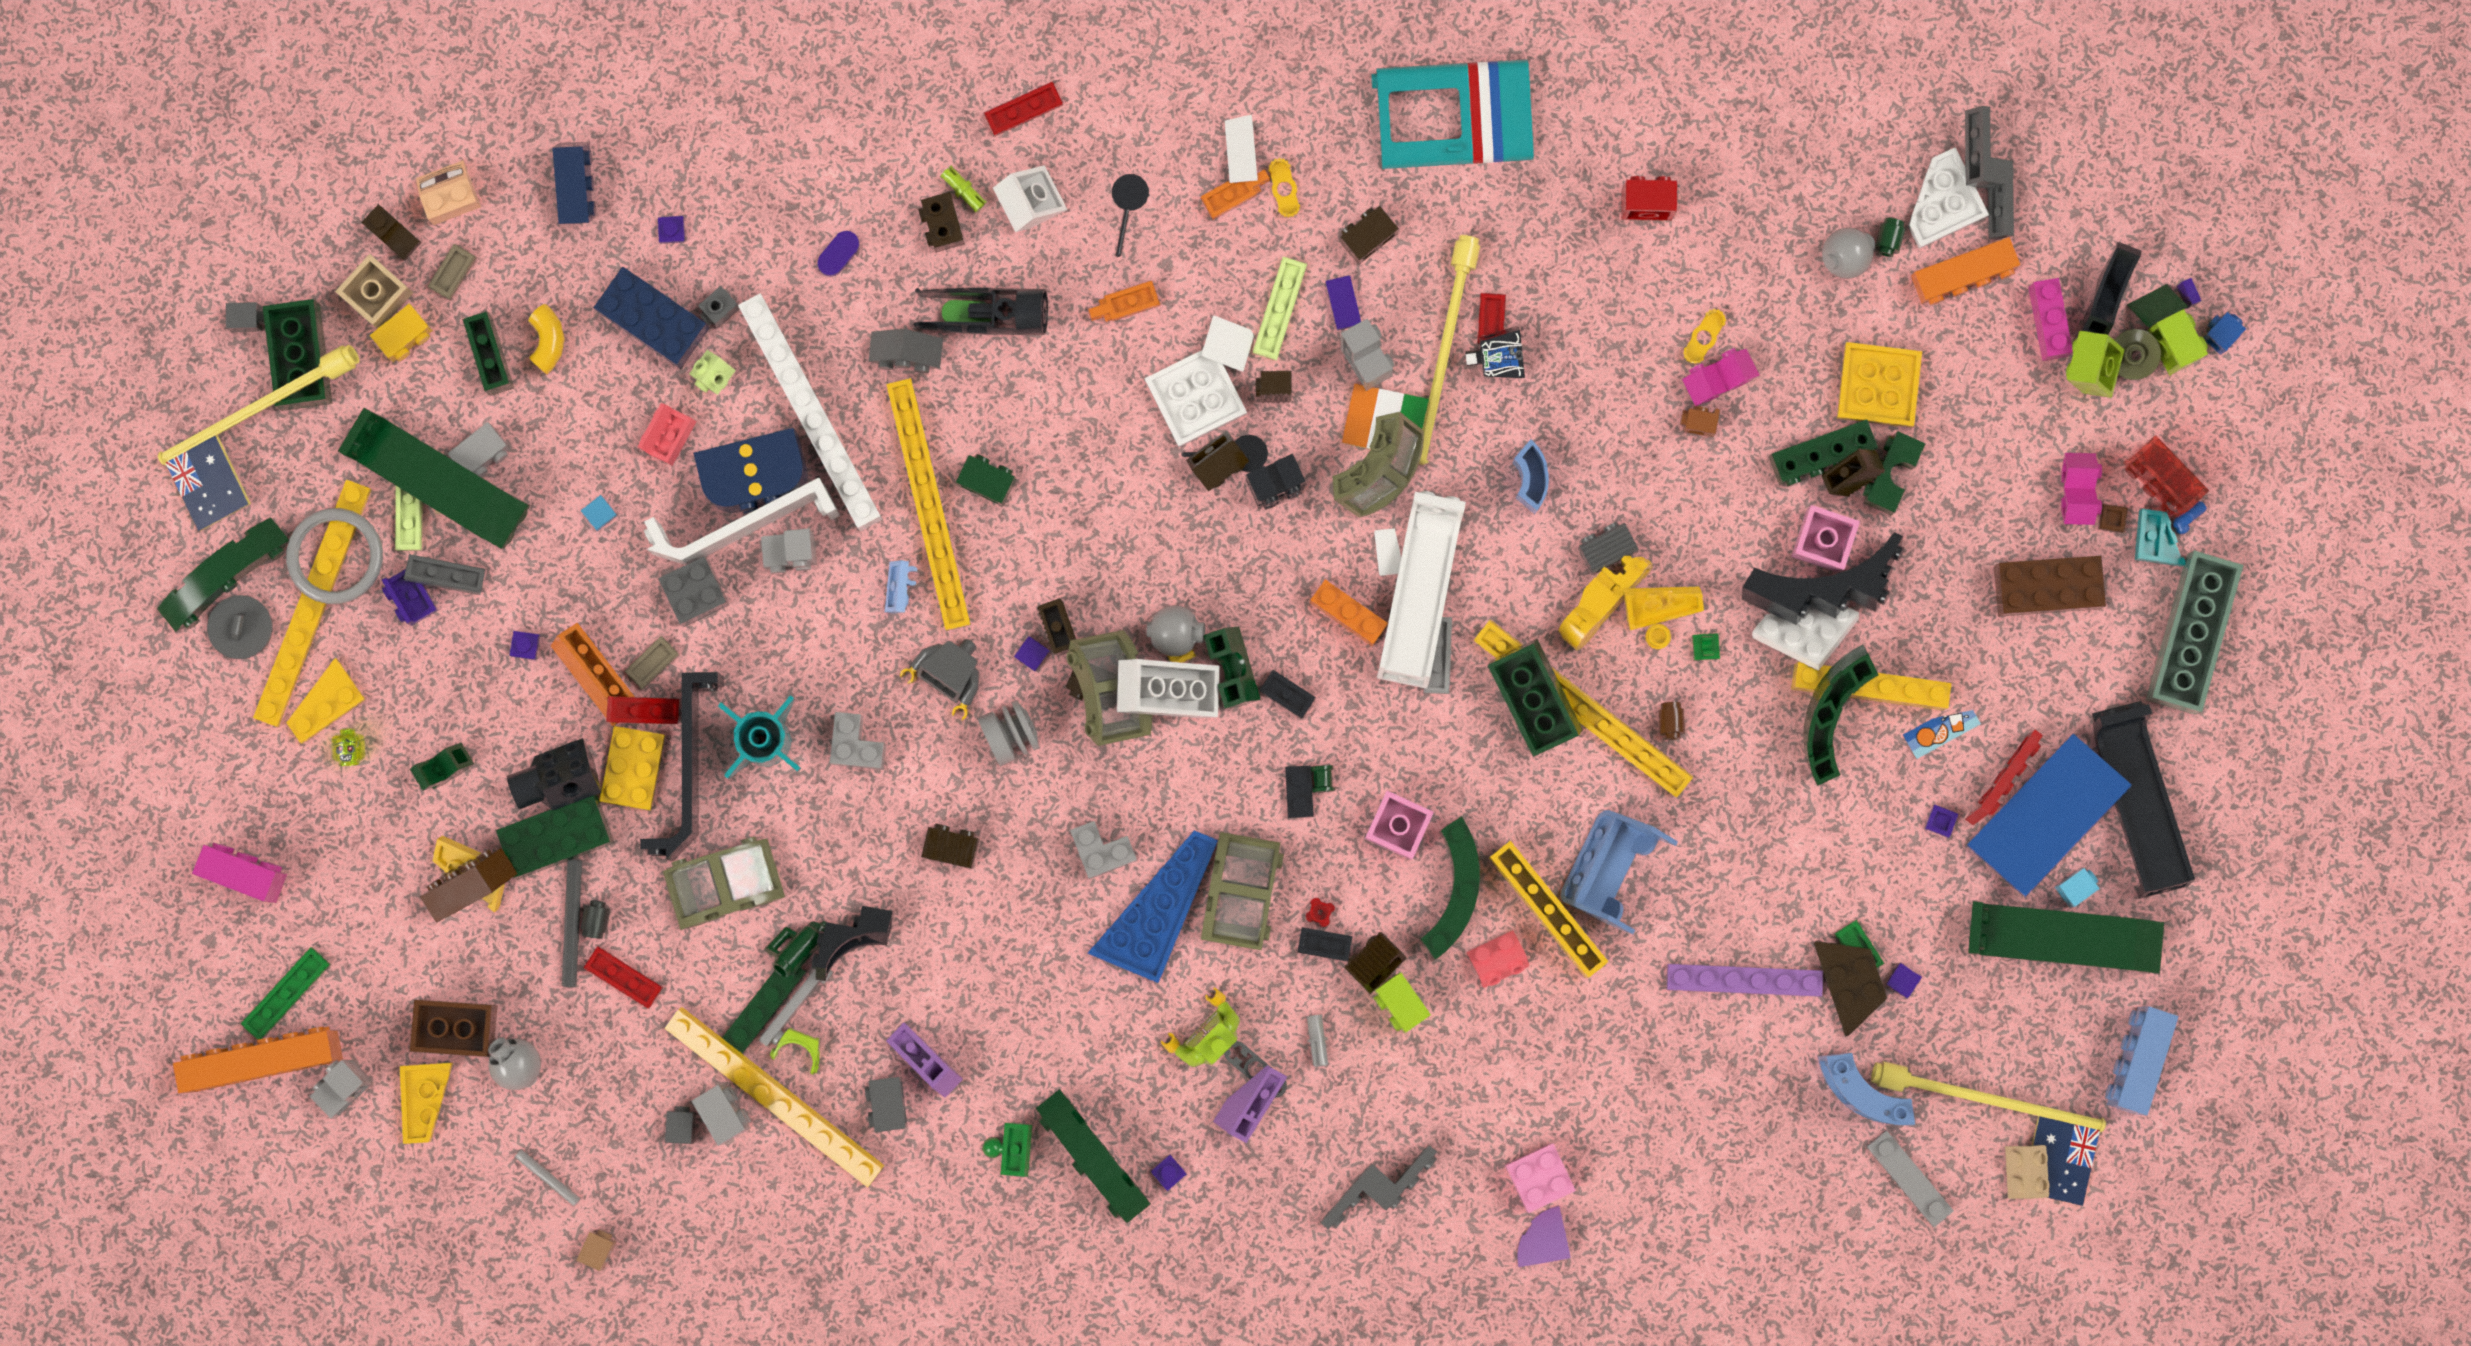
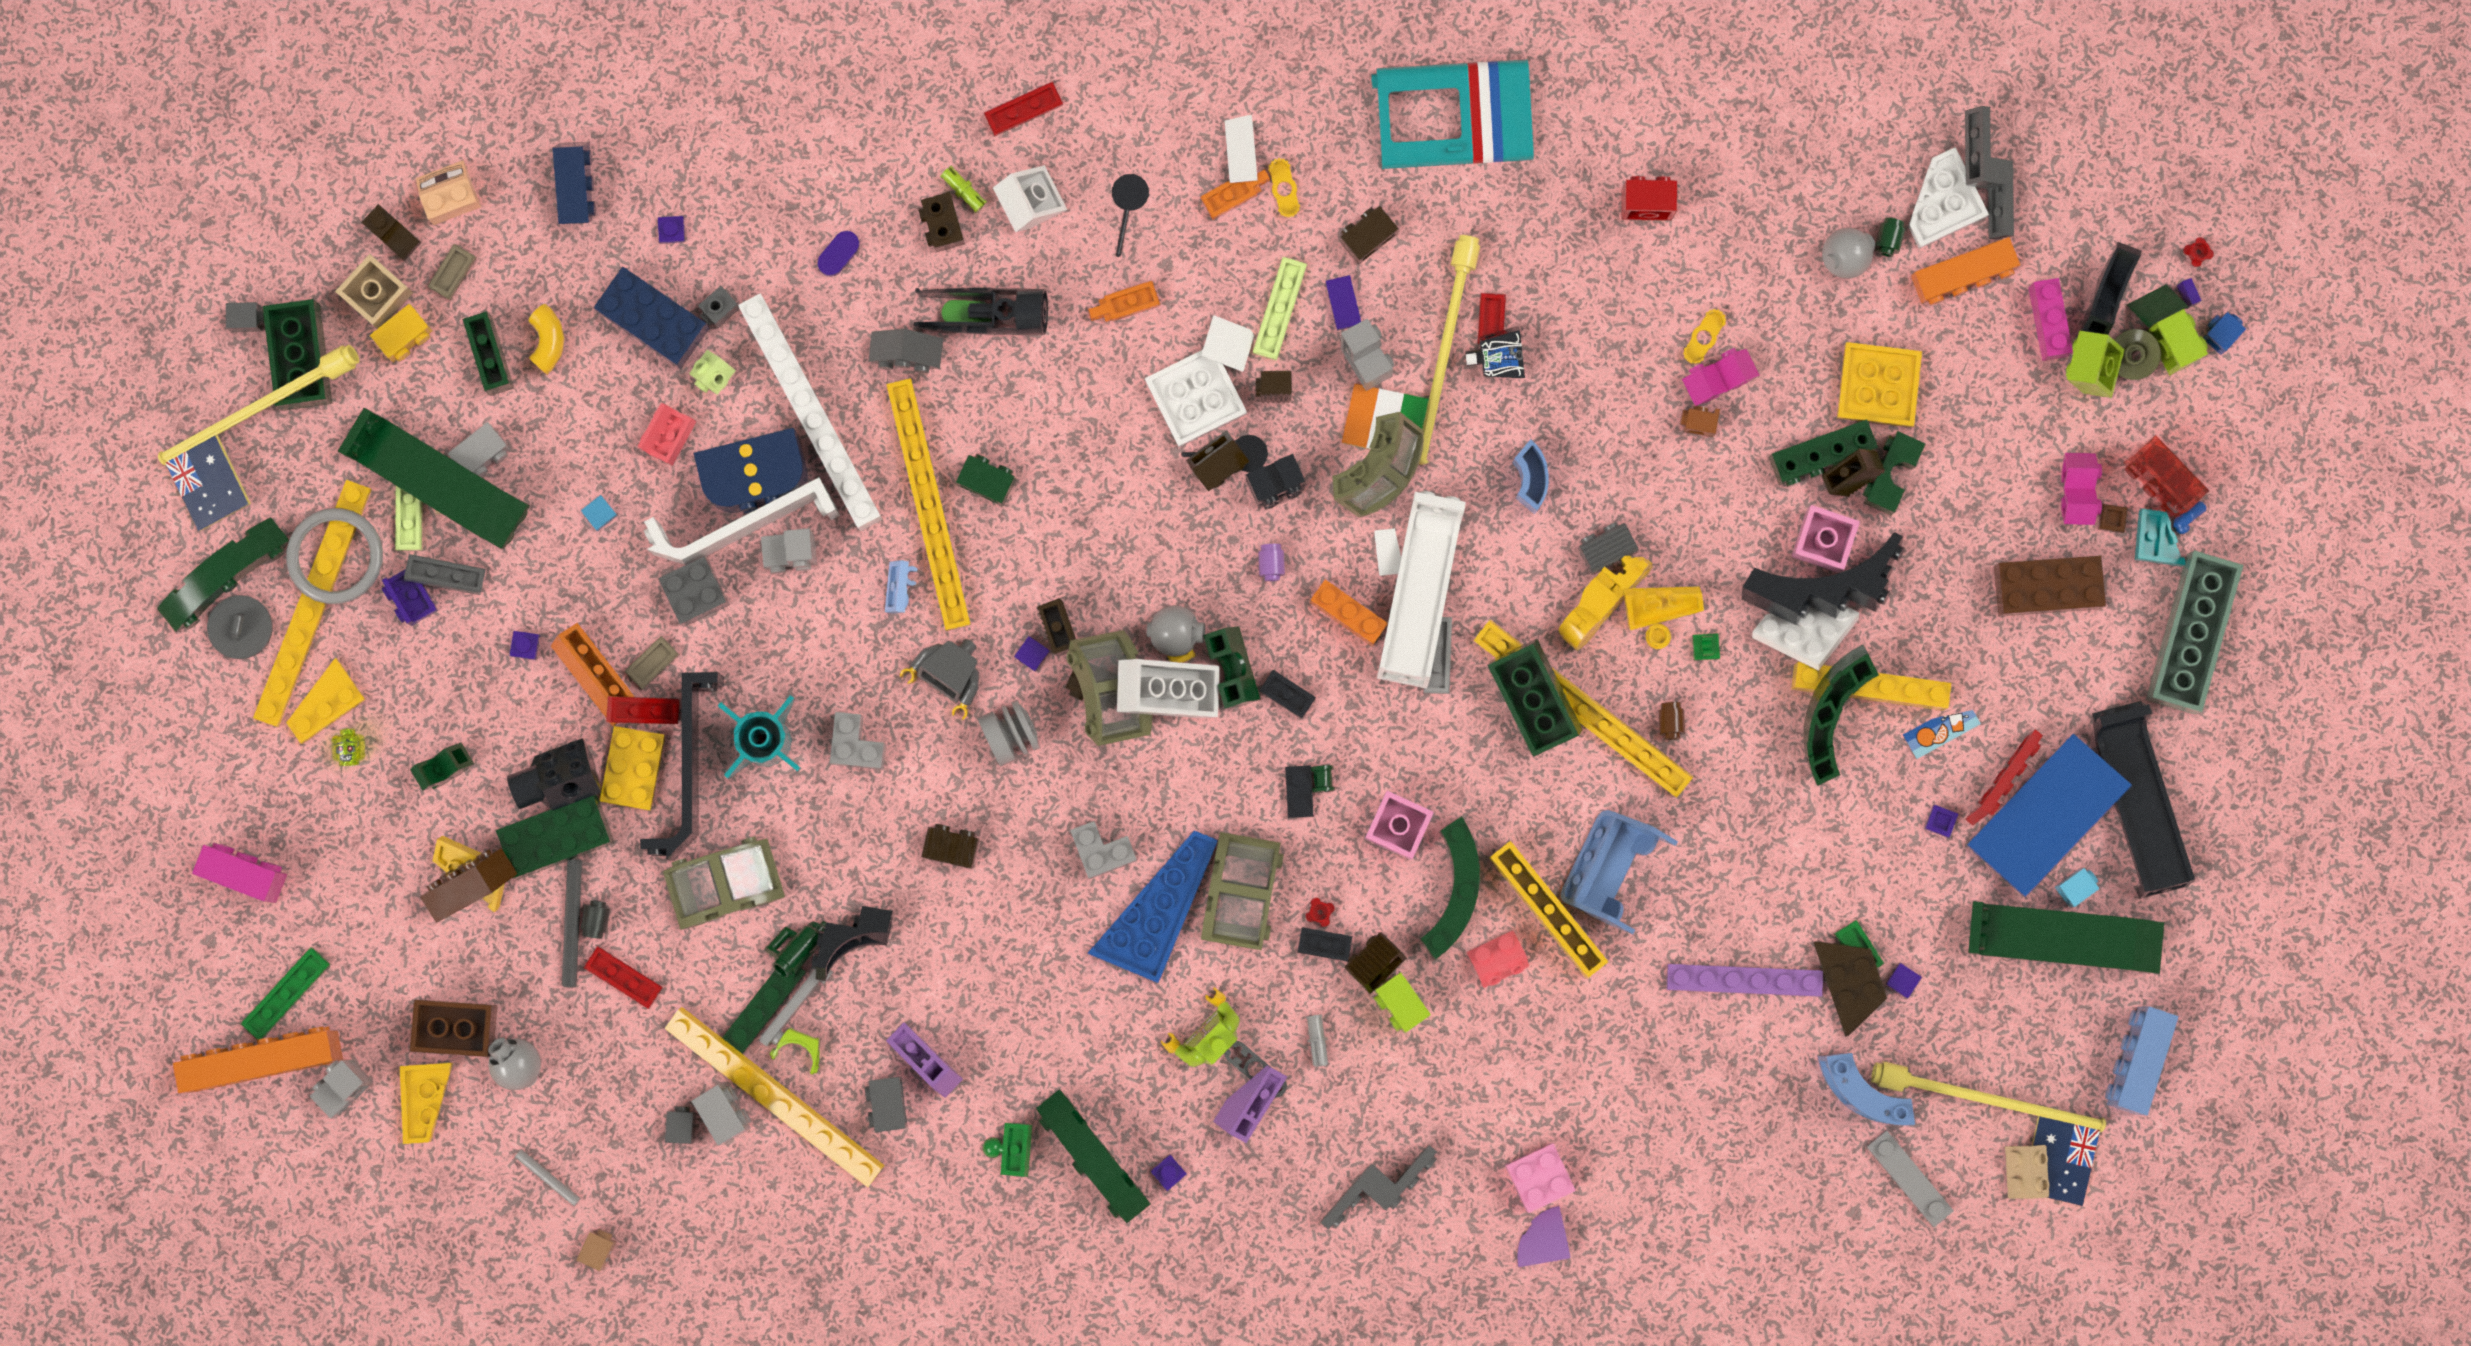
(1271, 562): none -> medium lavender brick
(2197, 259): none -> red plate

